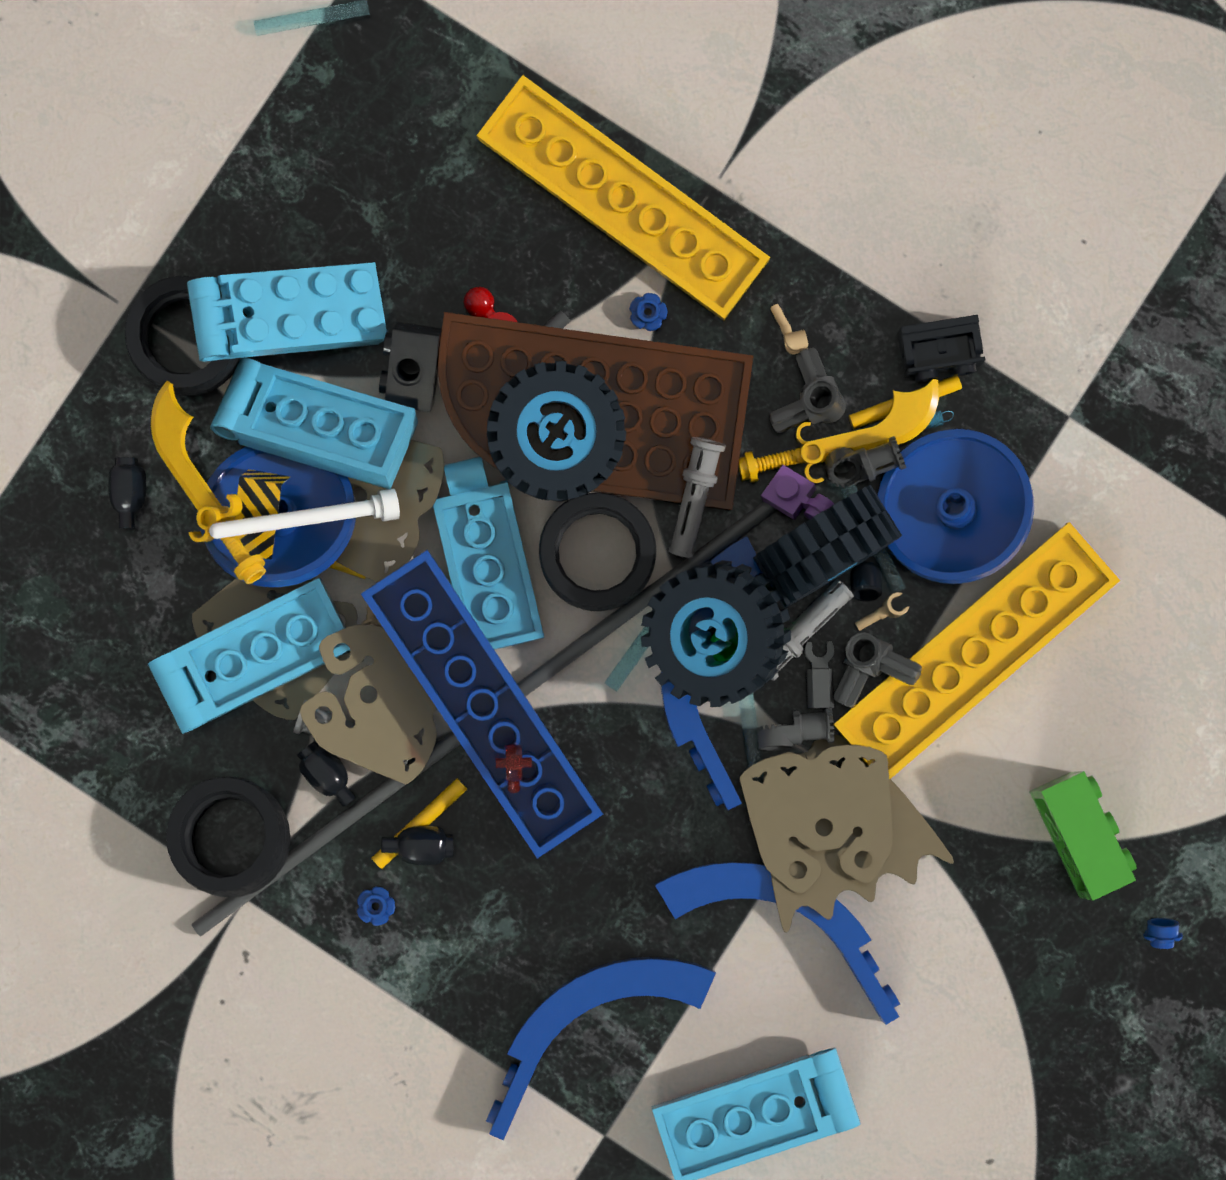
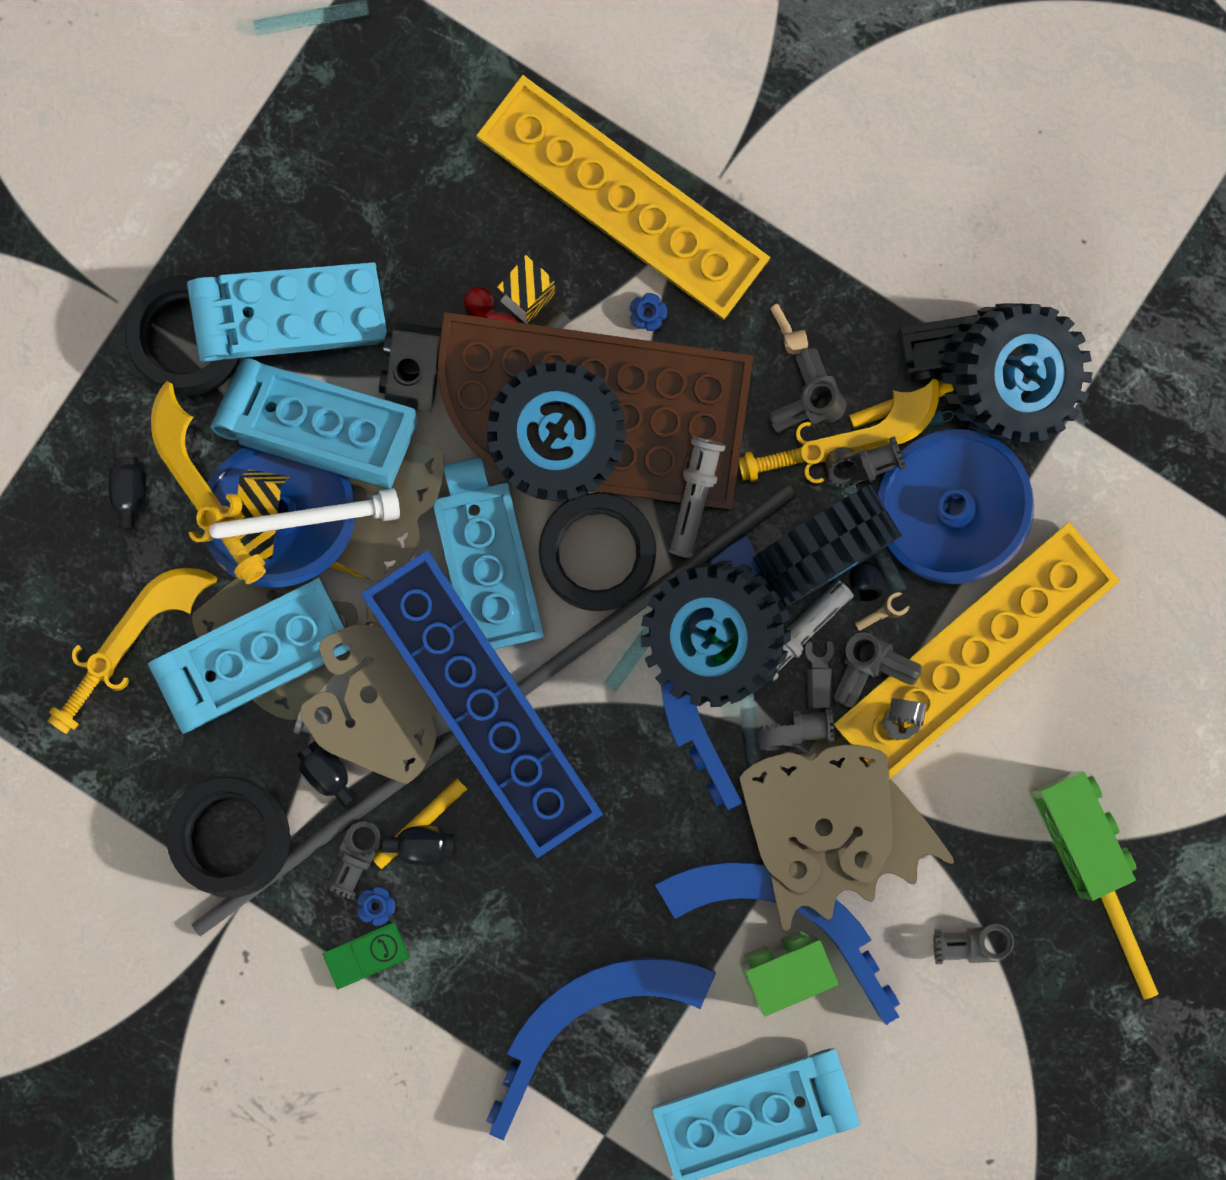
(166, 592): none -> yellow sword
(352, 857): none -> dark grey connector
(366, 955): none -> green tile
(513, 766): clear red piece -> none
(527, 289): none -> sticker
(788, 972): none -> bright green brick
(792, 493): medium lavender plate -> none
(904, 711): none -> dark grey connector
(970, 945): none -> dark grey connector
(993, 392): none -> black wheel
(1129, 945): none -> yellow bar
(1162, 932): blue plate -> none

